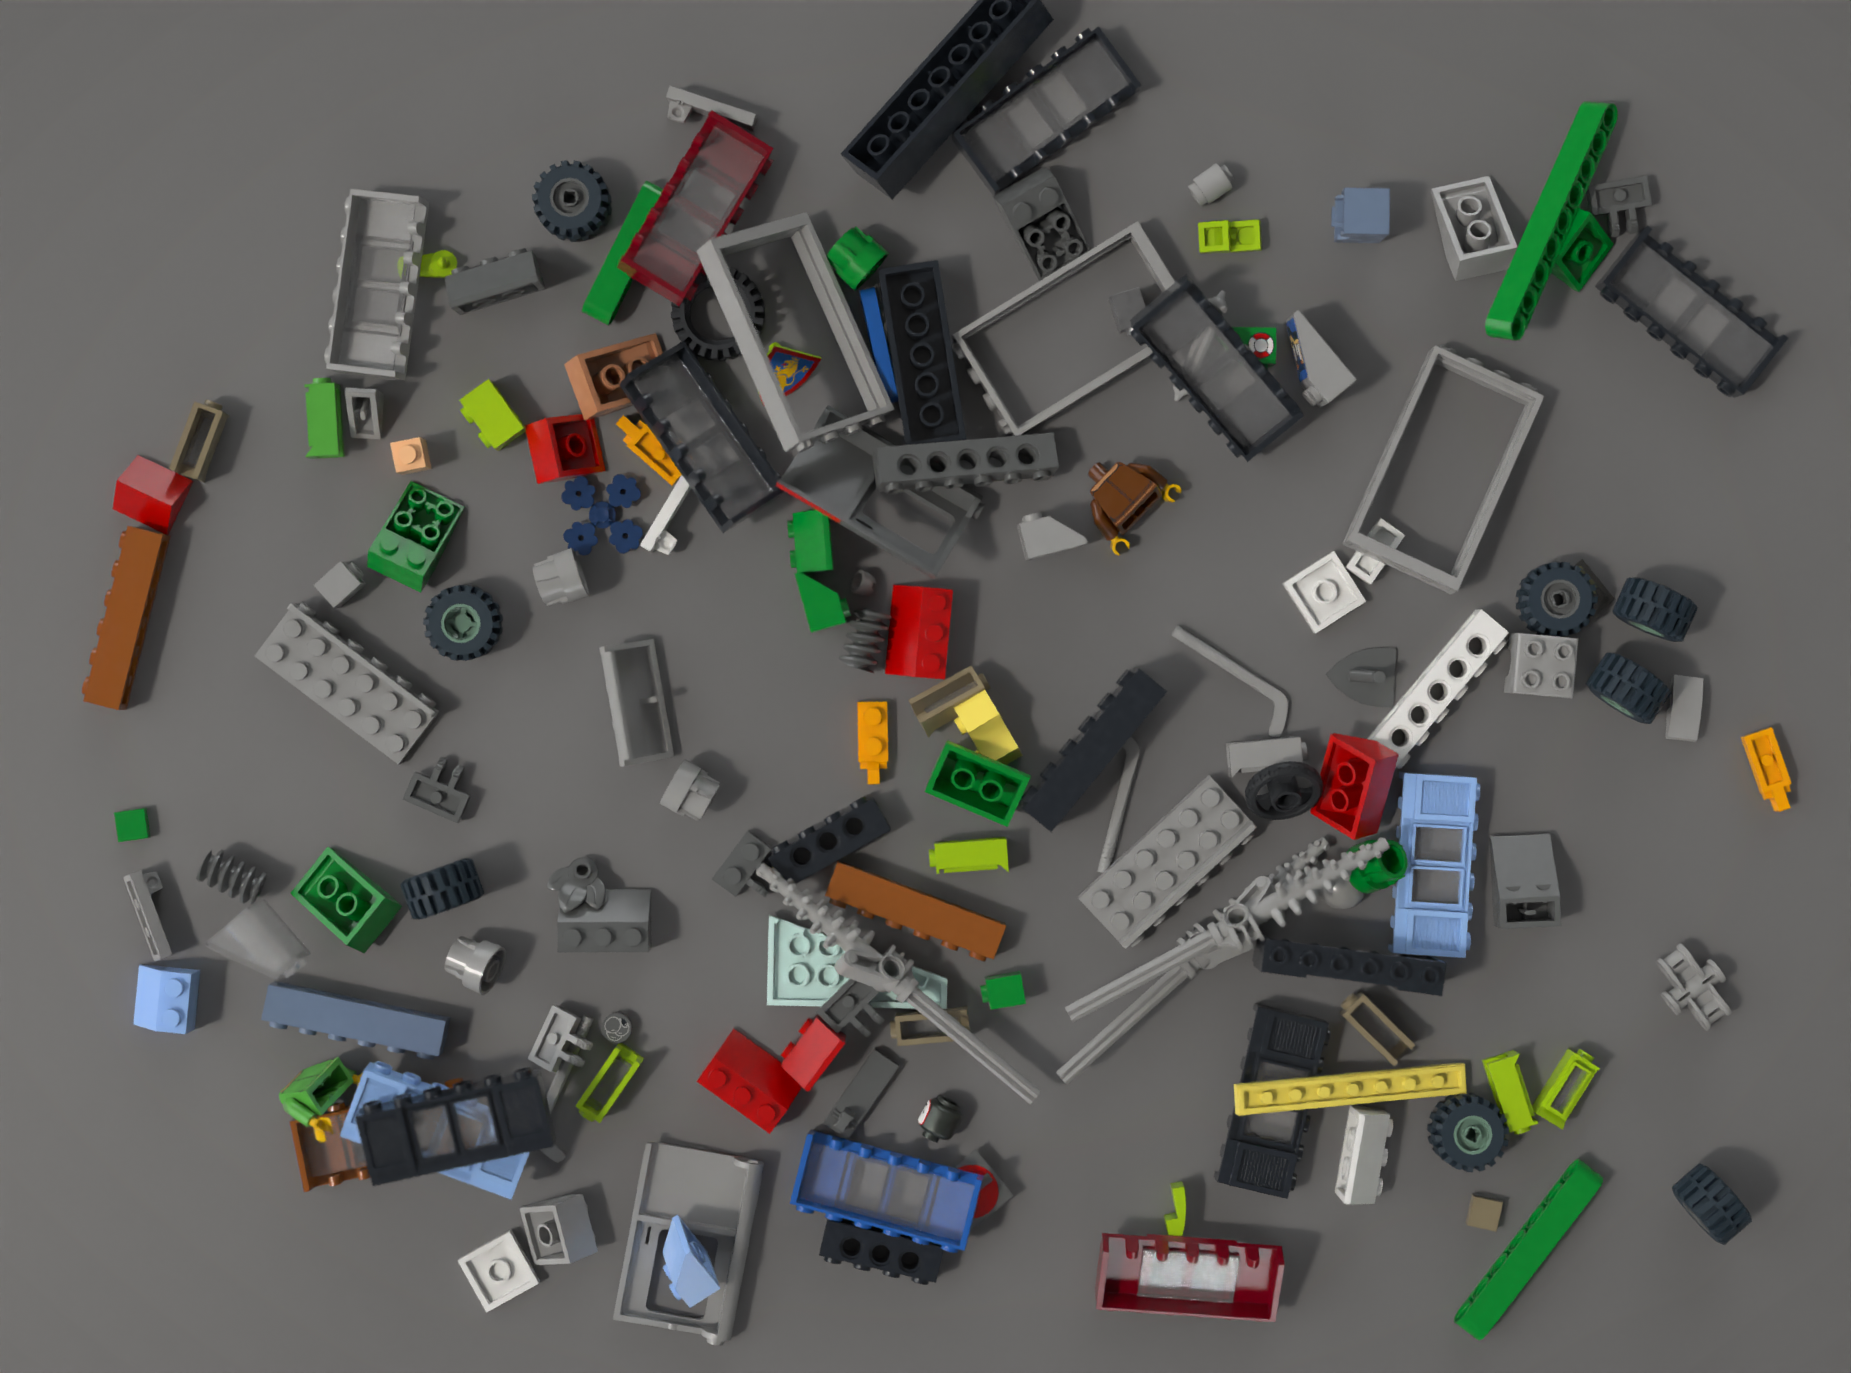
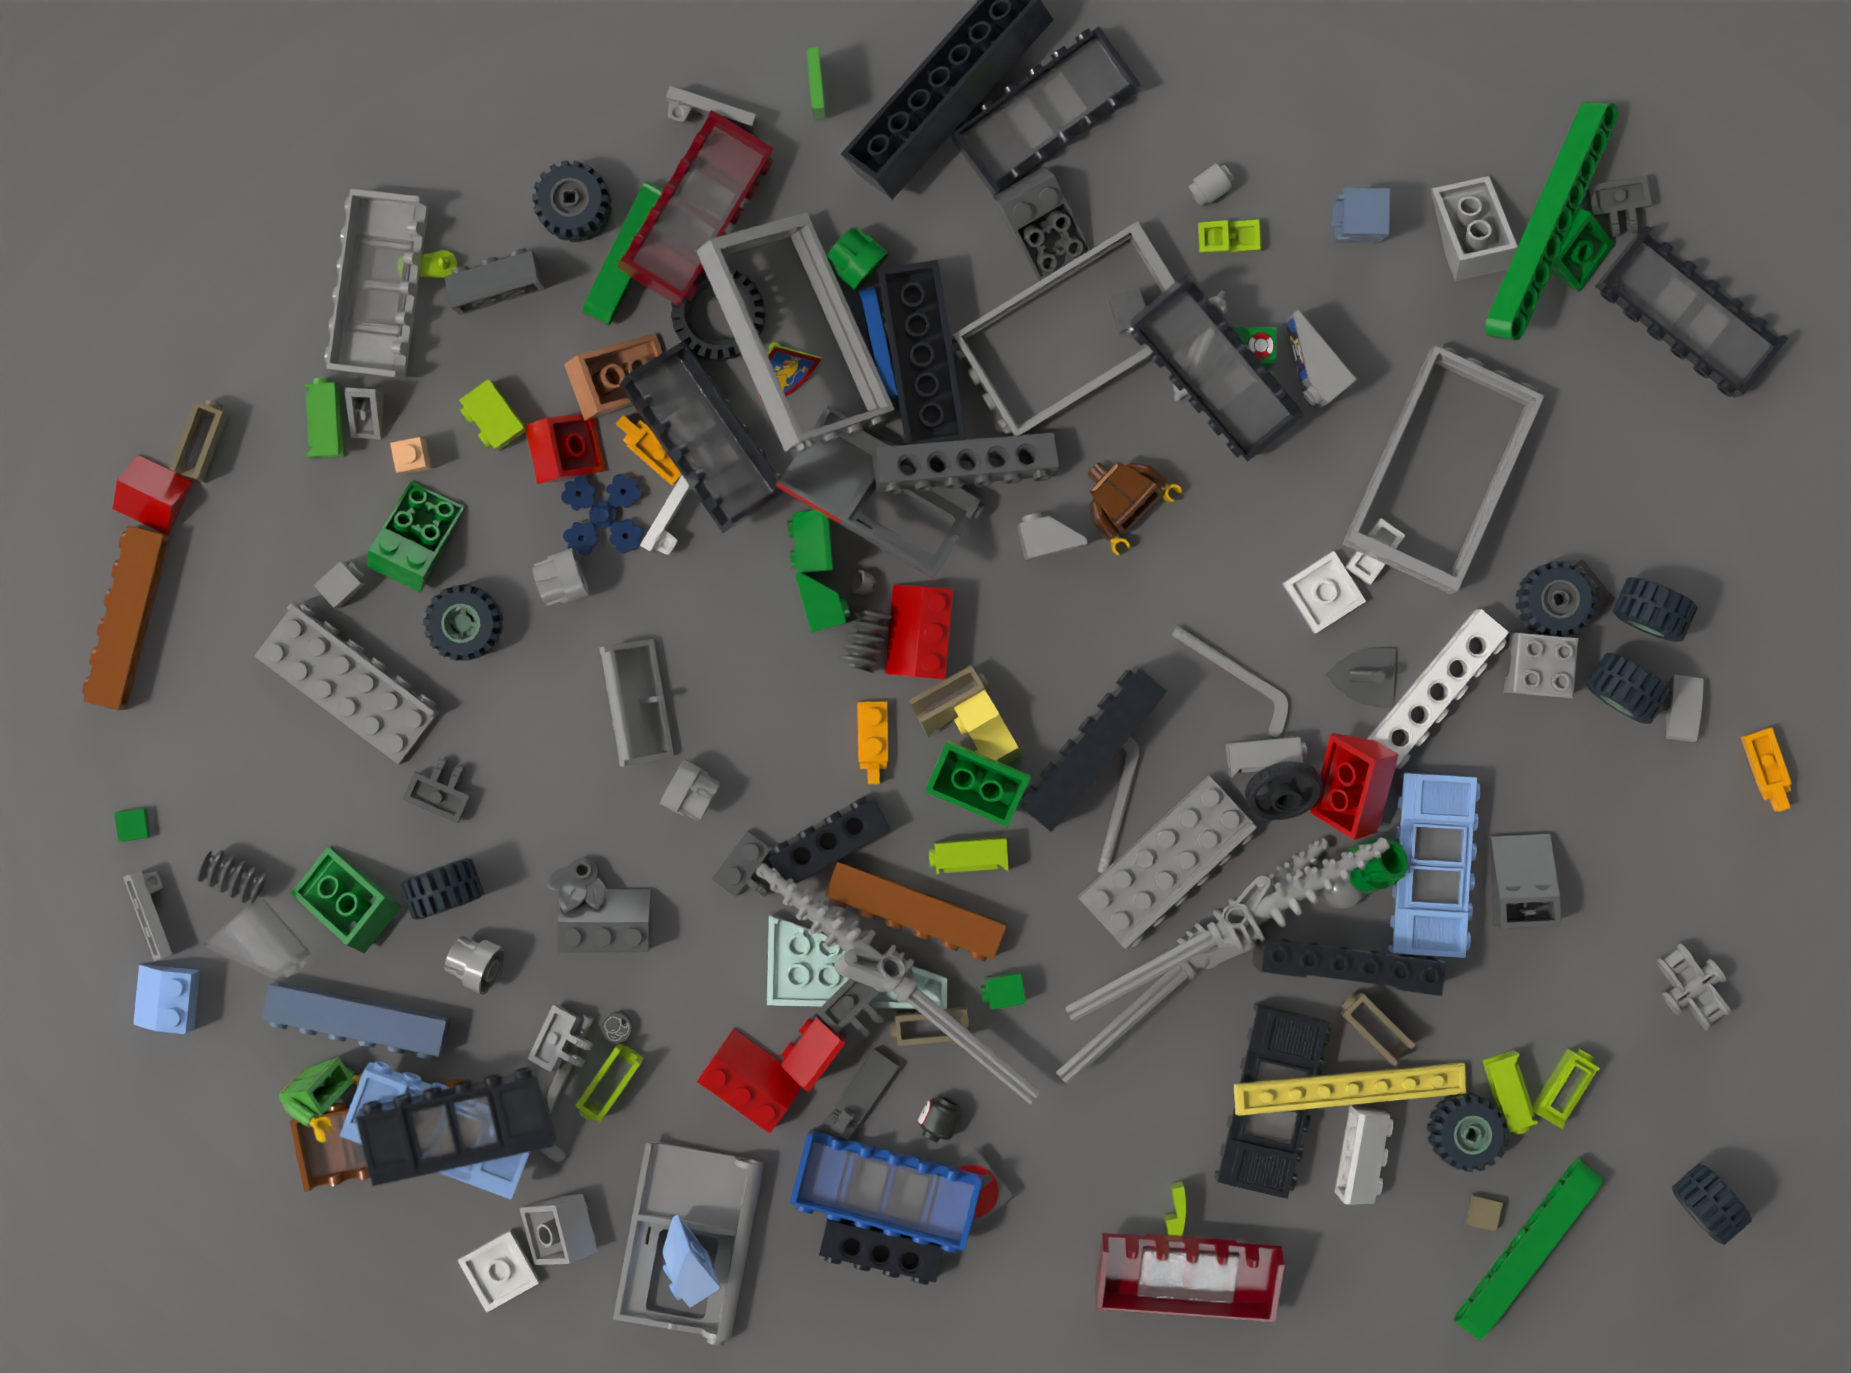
(816, 86): none -> bright green tile

